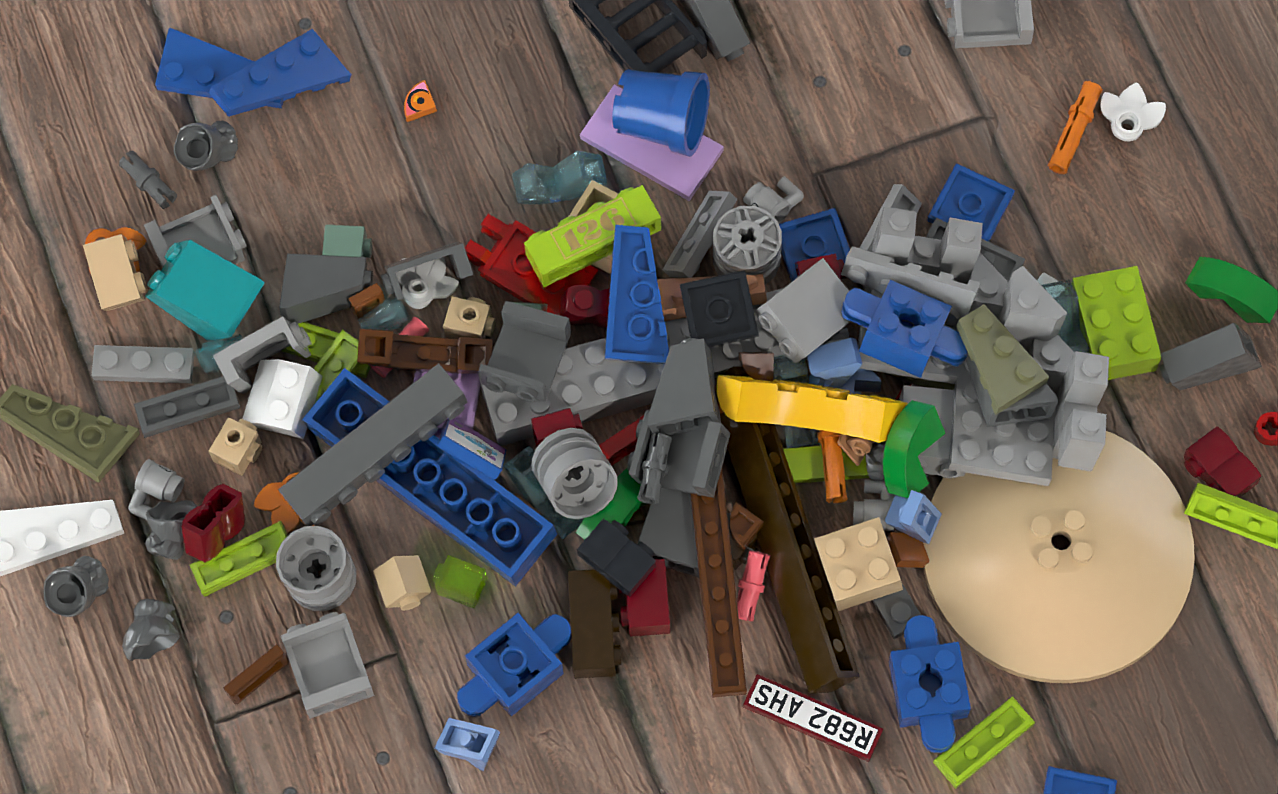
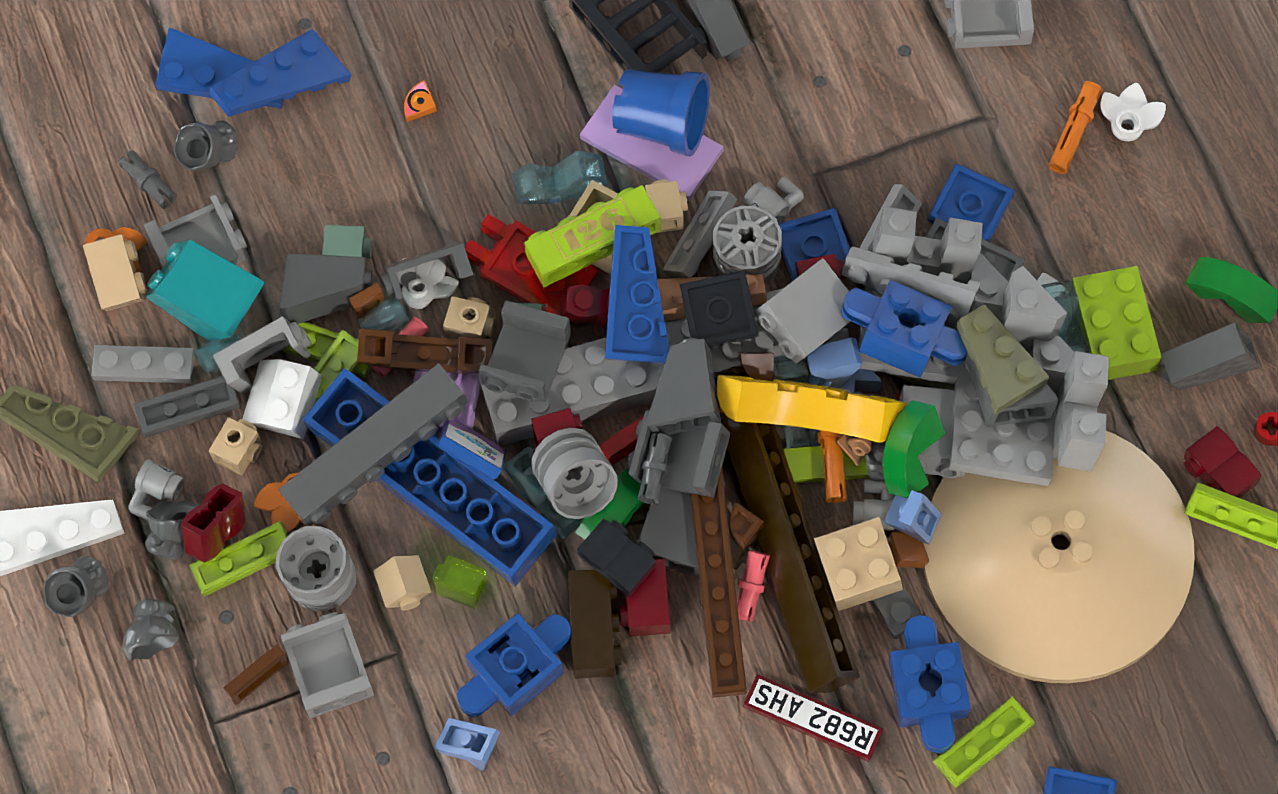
(669, 203): none -> tan brick

